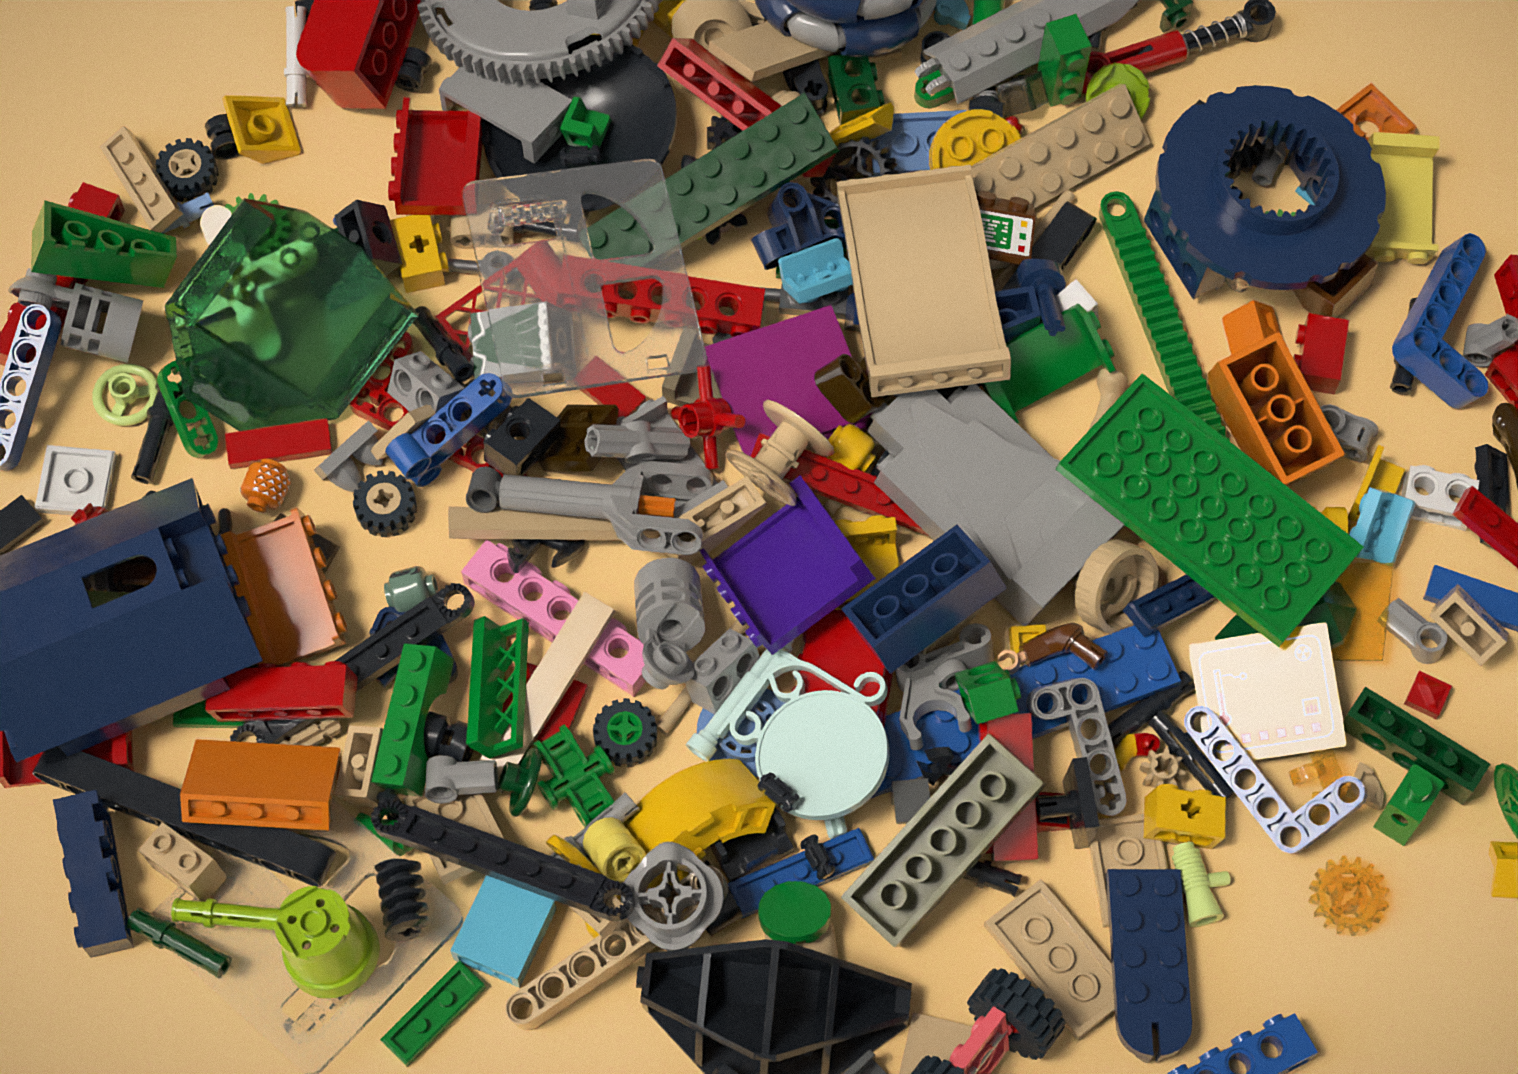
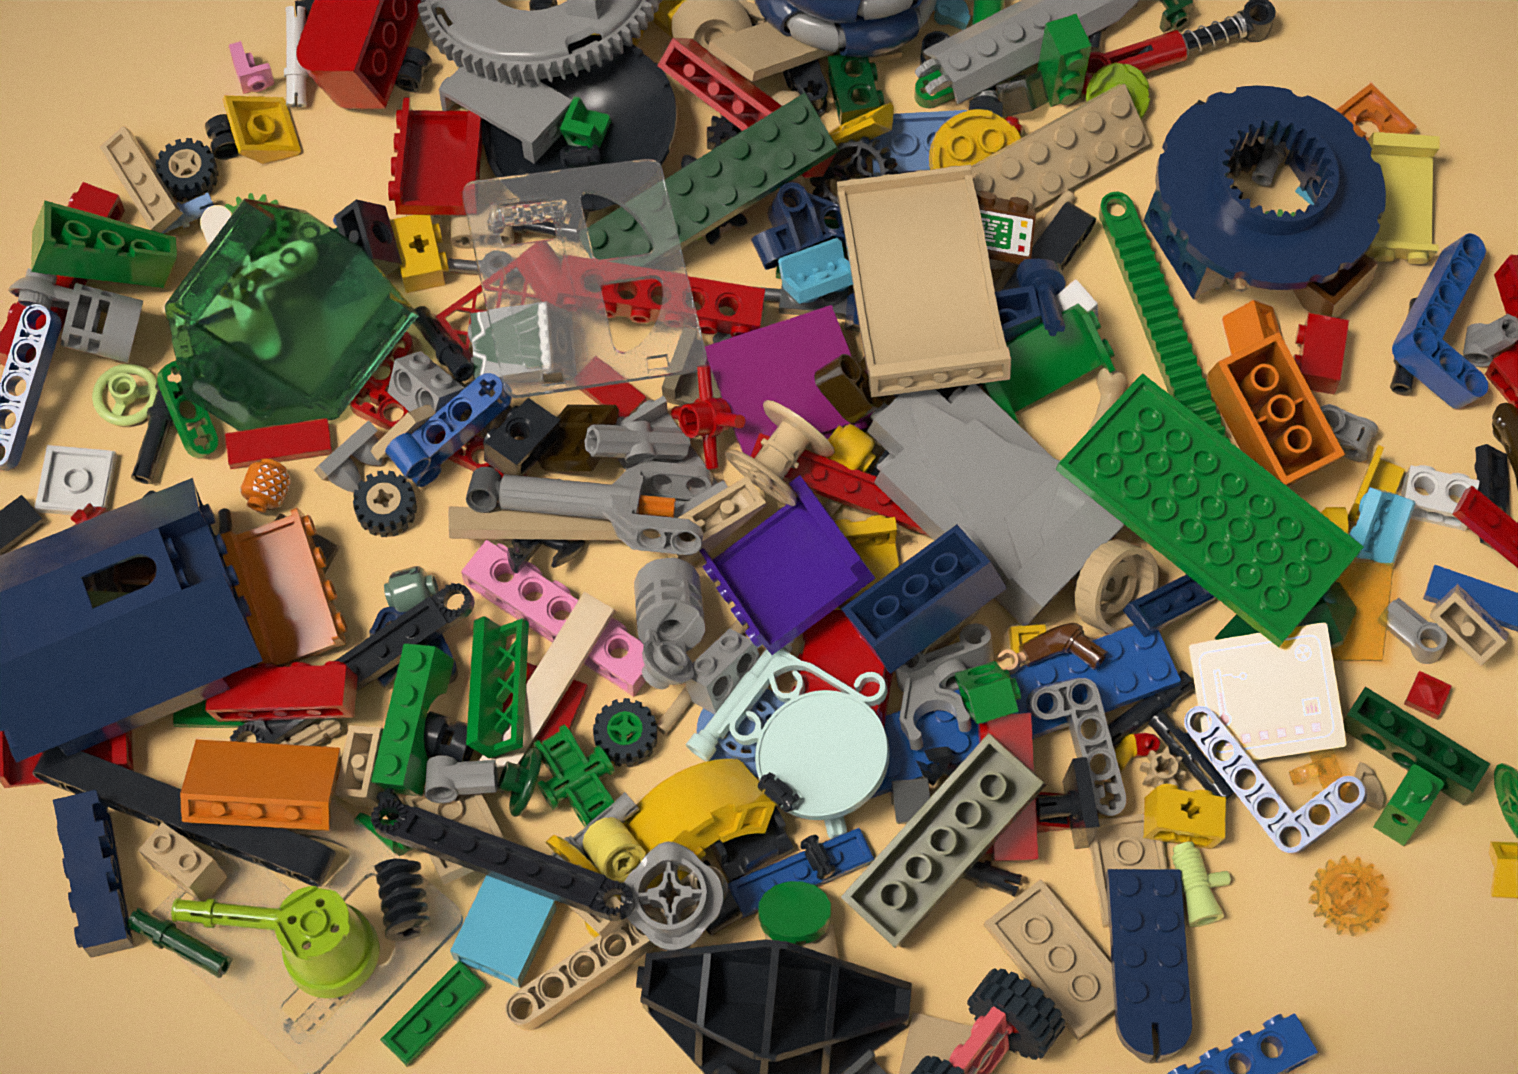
(251, 77): none -> bright pink bracket

